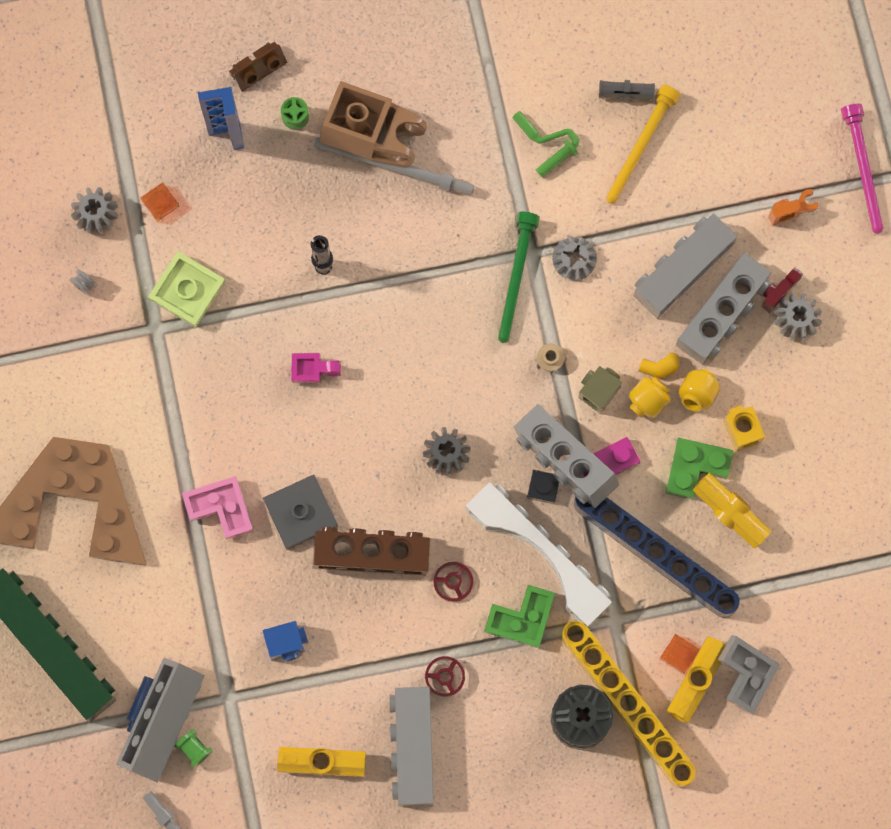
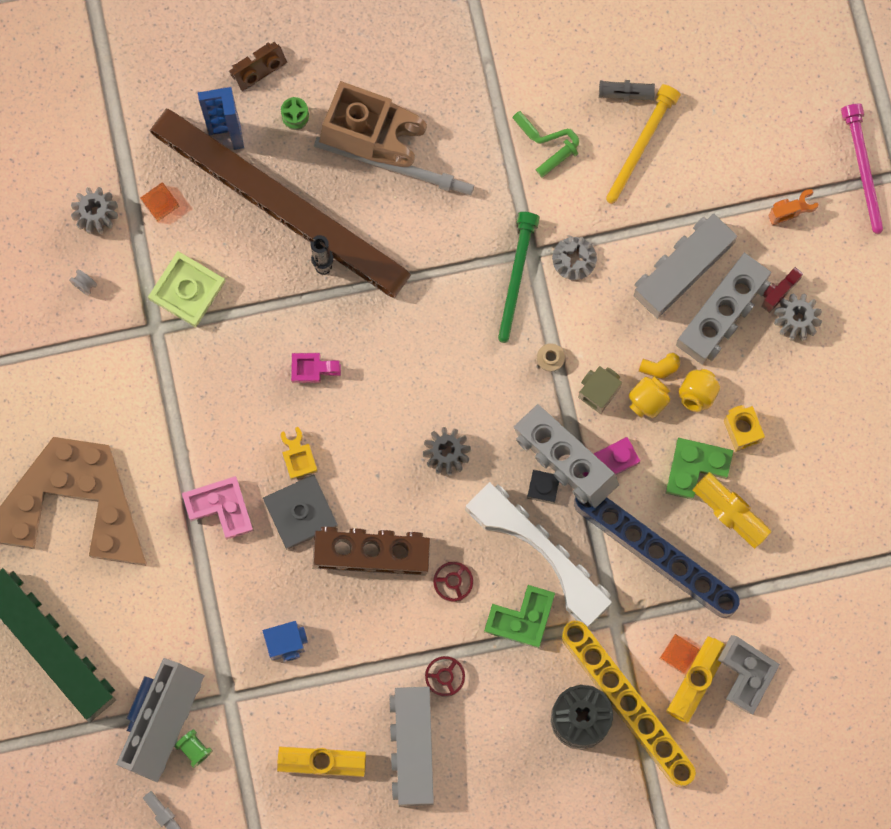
(279, 202): none -> reddish brown beam
(299, 458): none -> yellow plate

